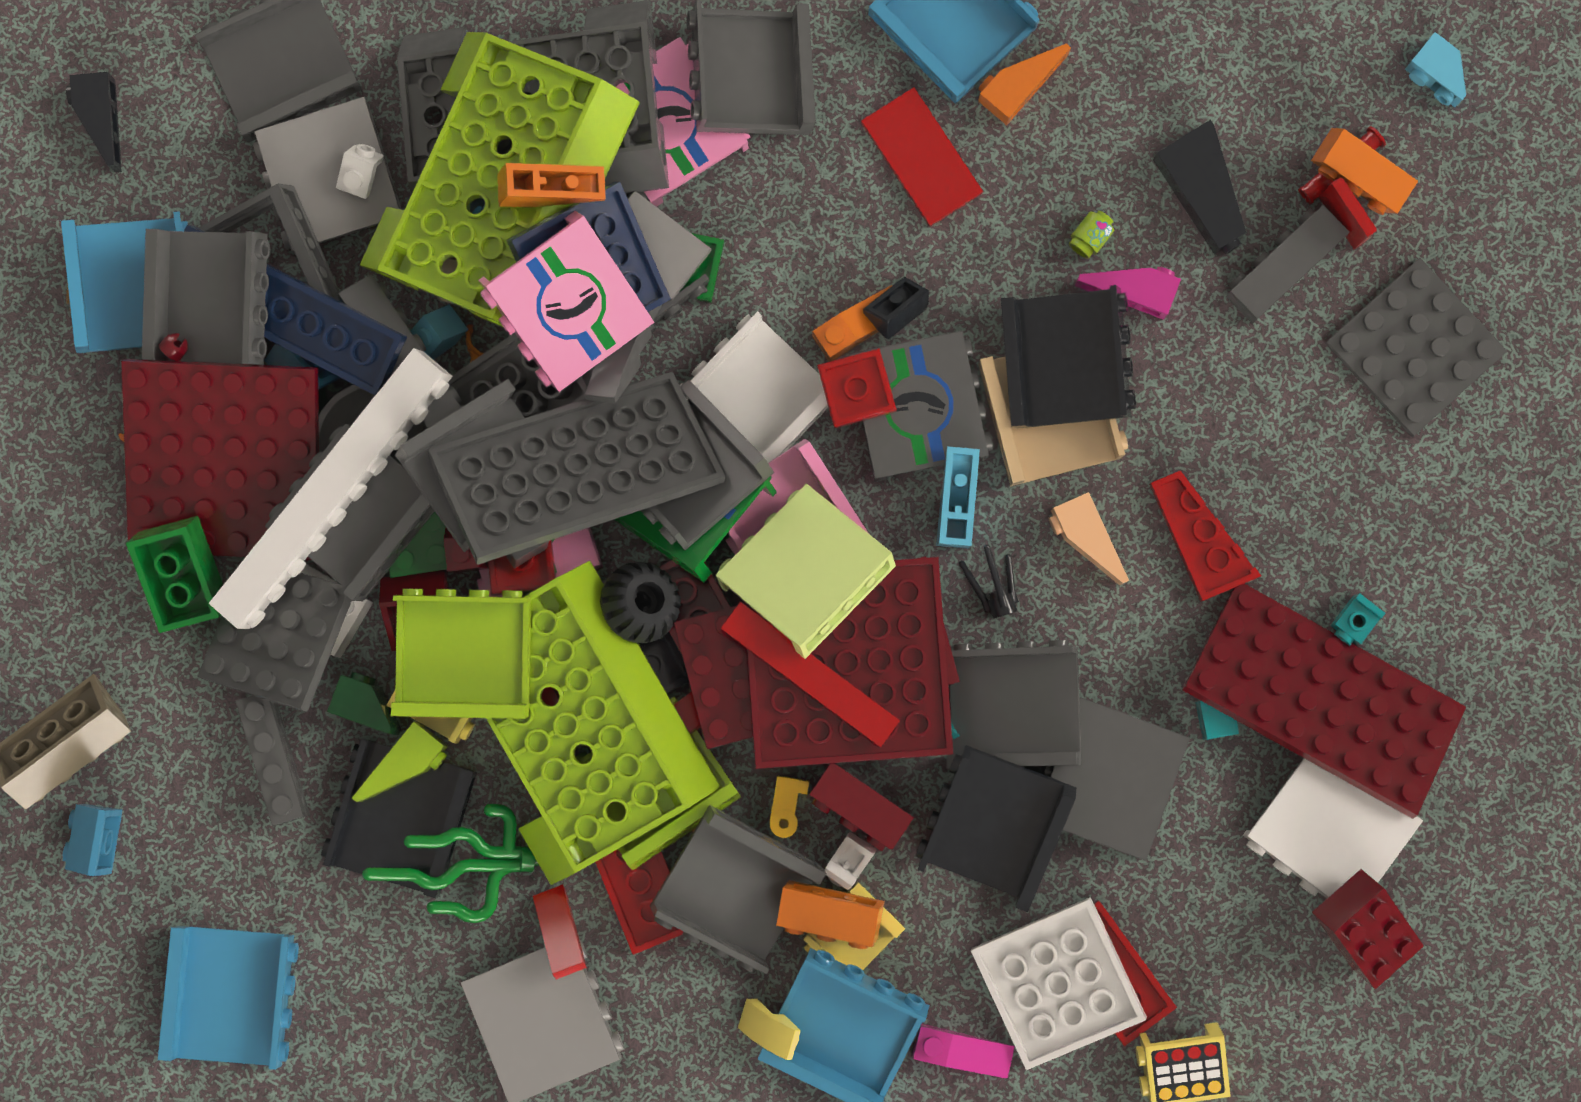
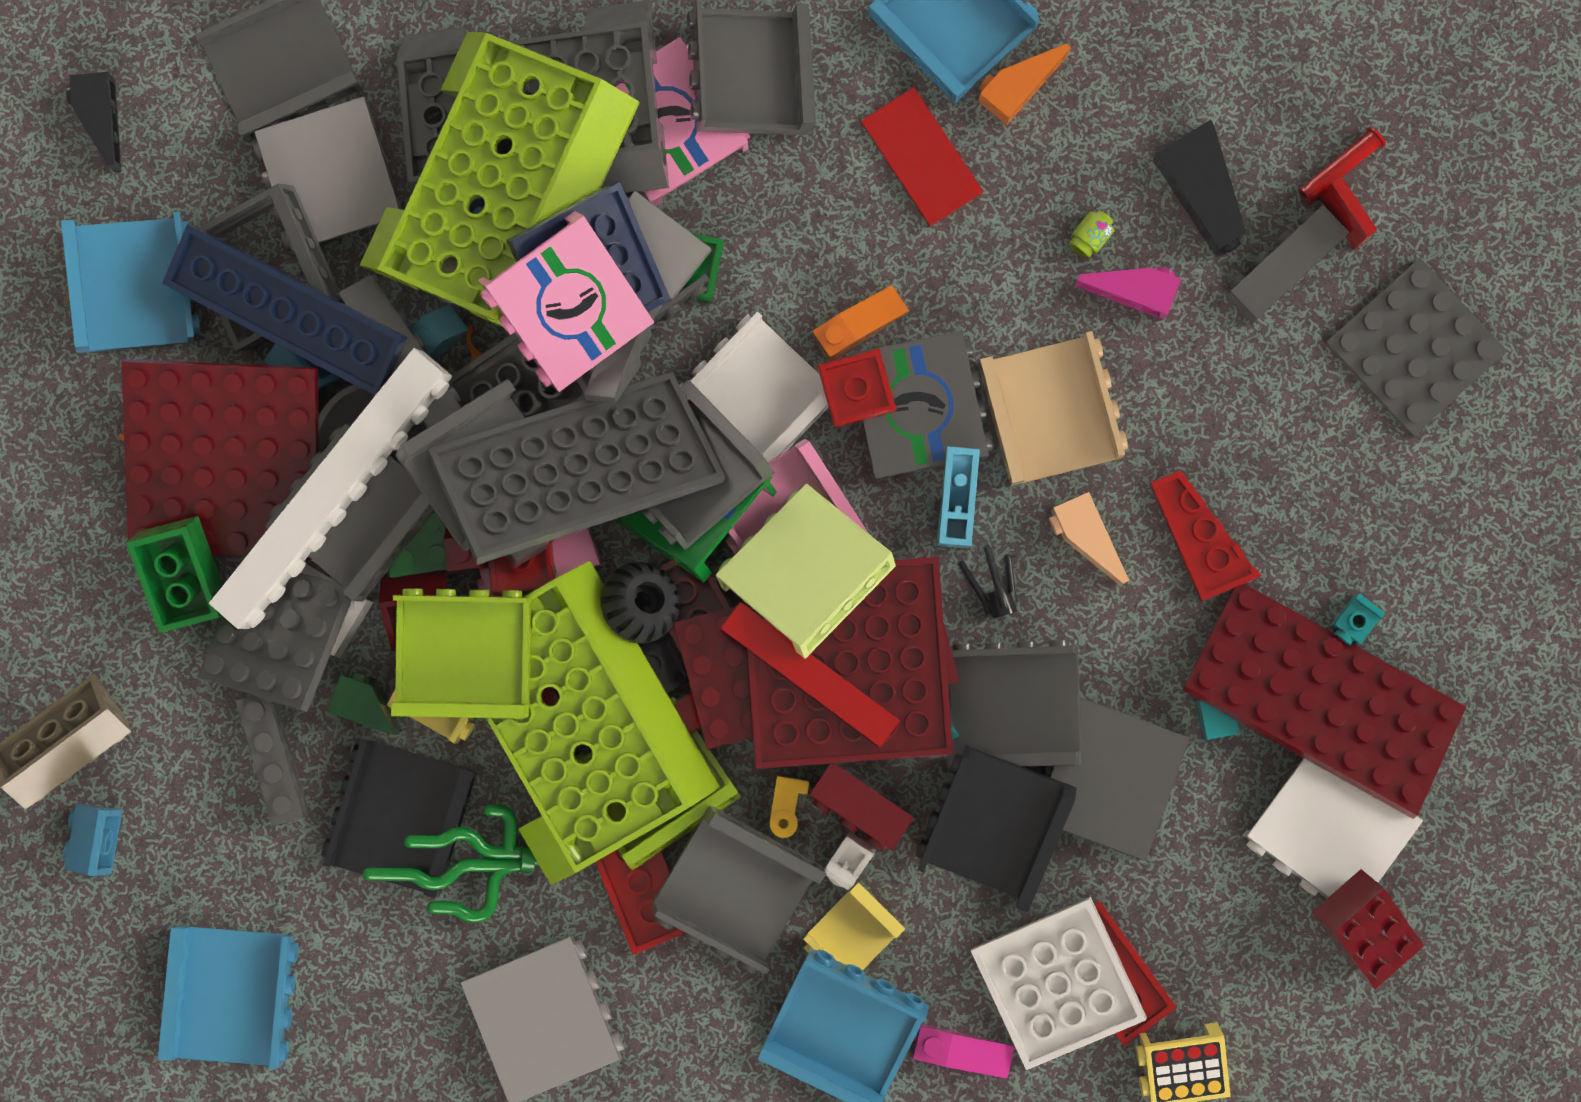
(173, 347): dark red hinge -> none
(208, 292): dark grey panel -> none
(358, 170): white bracket -> none
(409, 758): lime slope -> none
(549, 184): orange slope -> none
(559, 932): red tile -> none
(769, 1030): light yellow slope -> none
(830, 914): orange brick -> none
(897, 307): black slope -> none
(1067, 358): black panel -> none
(1364, 171): orange brick -> none
(1440, 69): medium azure slope -> none

